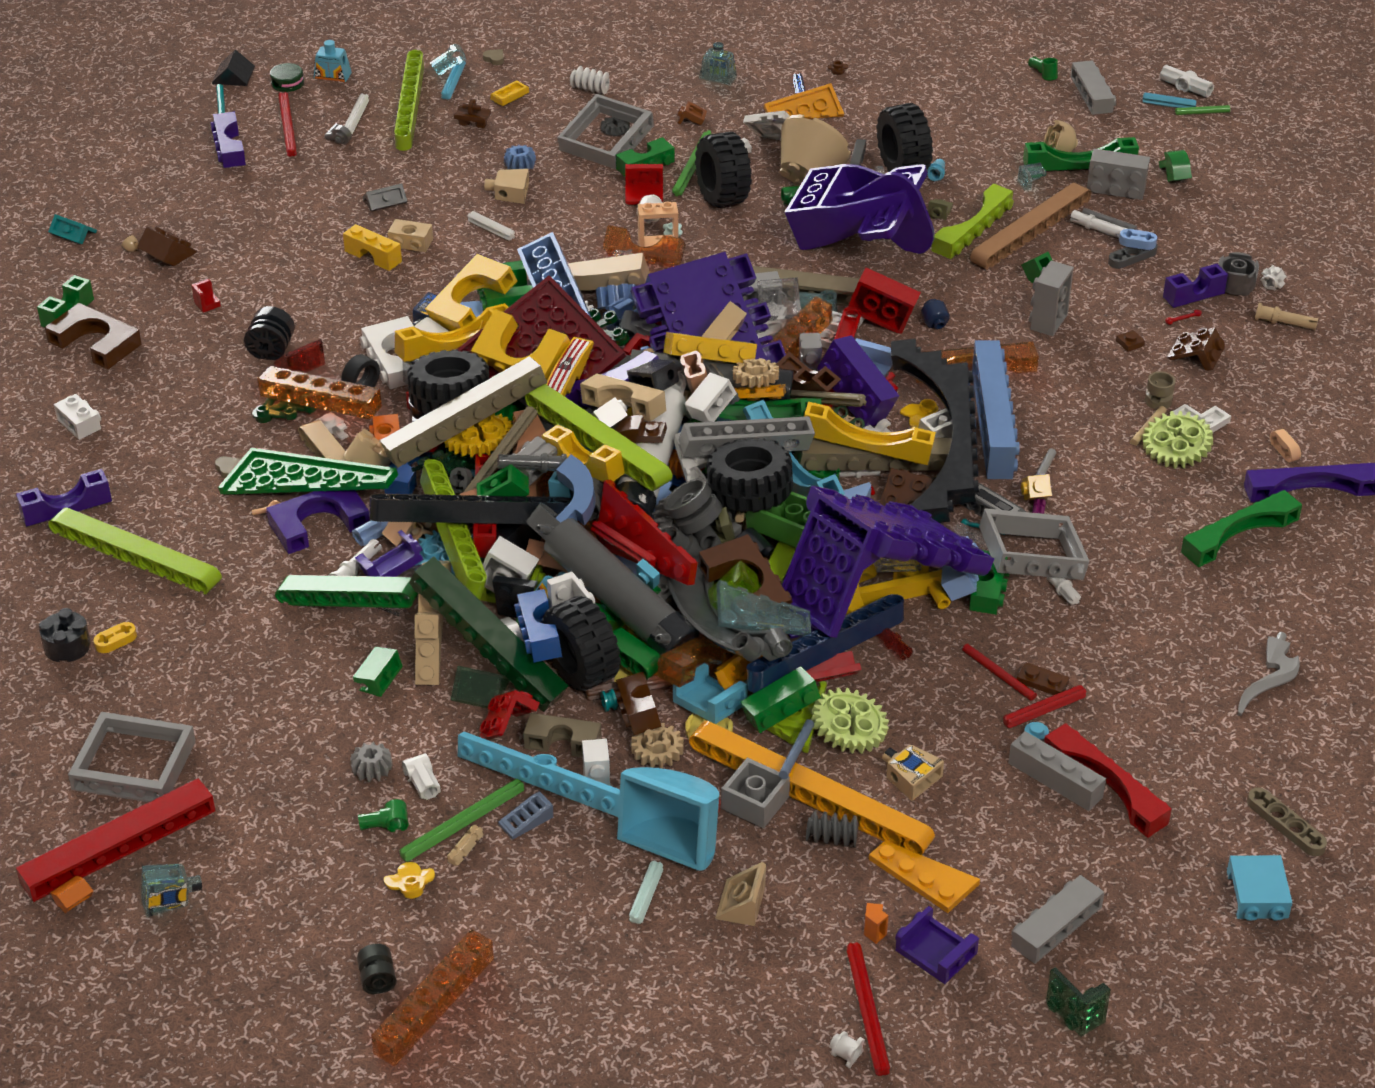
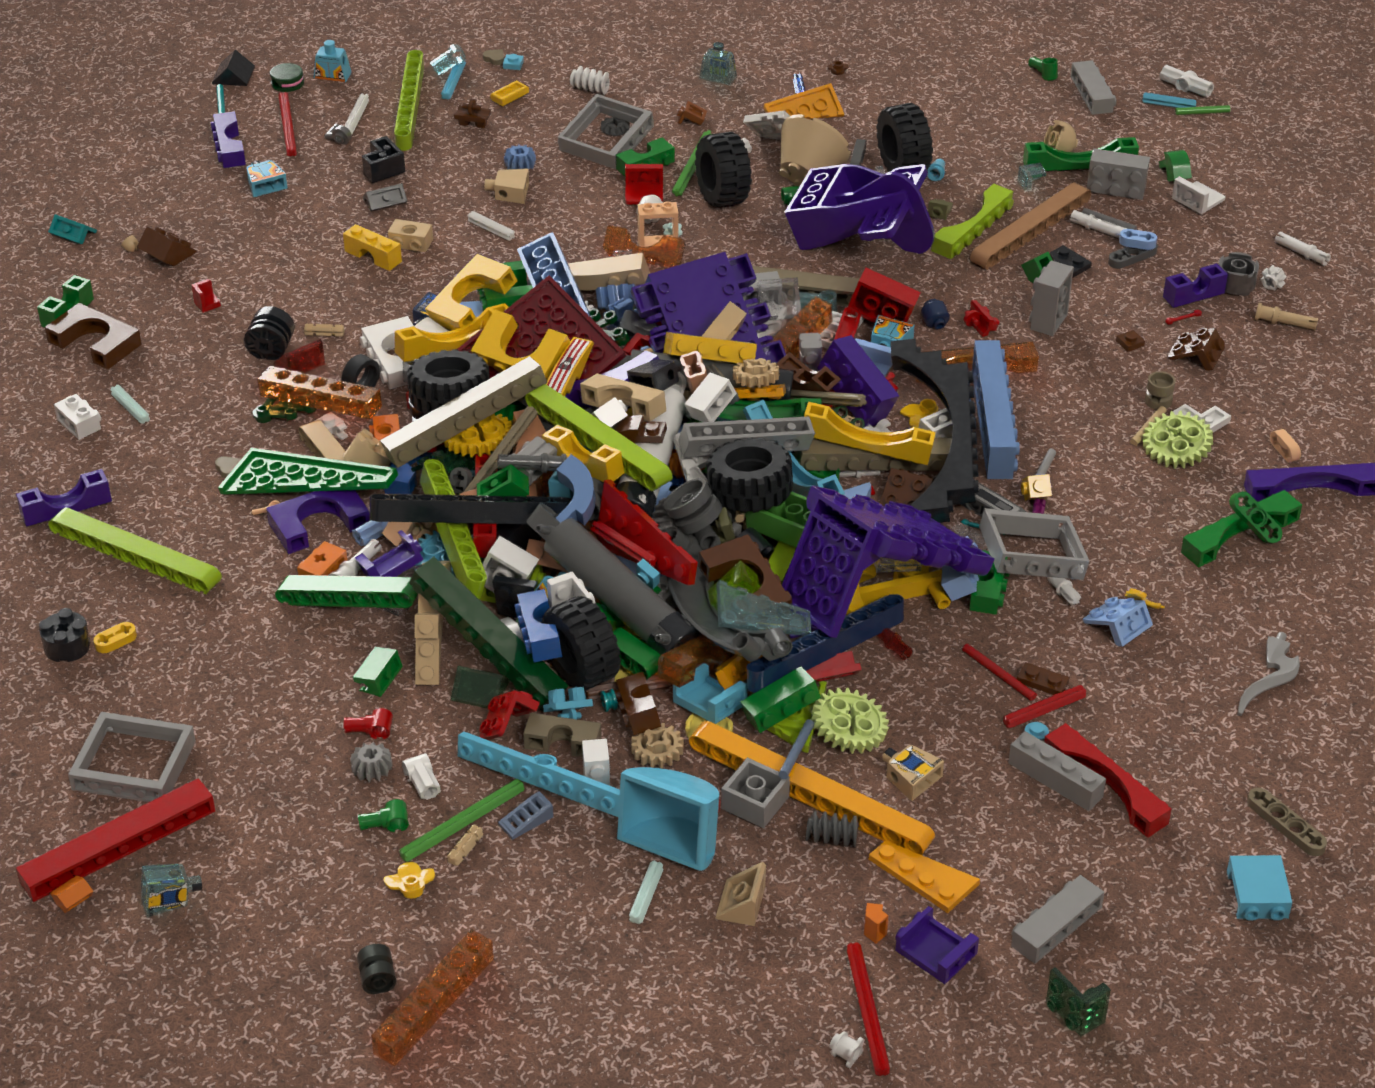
(130, 404): none -> light aqua axle
(265, 178): none -> medium azure torso
(323, 560): none -> orange brick
(324, 330): none -> tan axle
(376, 724): none -> red pin
(383, 161): none -> black brick
(513, 62): none -> medium azure plate
(577, 700): none -> medium azure hips
(891, 330): none -> torso
(980, 319): none -> red hips
(1068, 257): none -> black wing
(1124, 616): none -> light blue bracket
(1139, 595): none -> yellow plate
(1196, 195): none -> white bracket
(1246, 517): none -> green beam
(1302, 248): none -> white pin

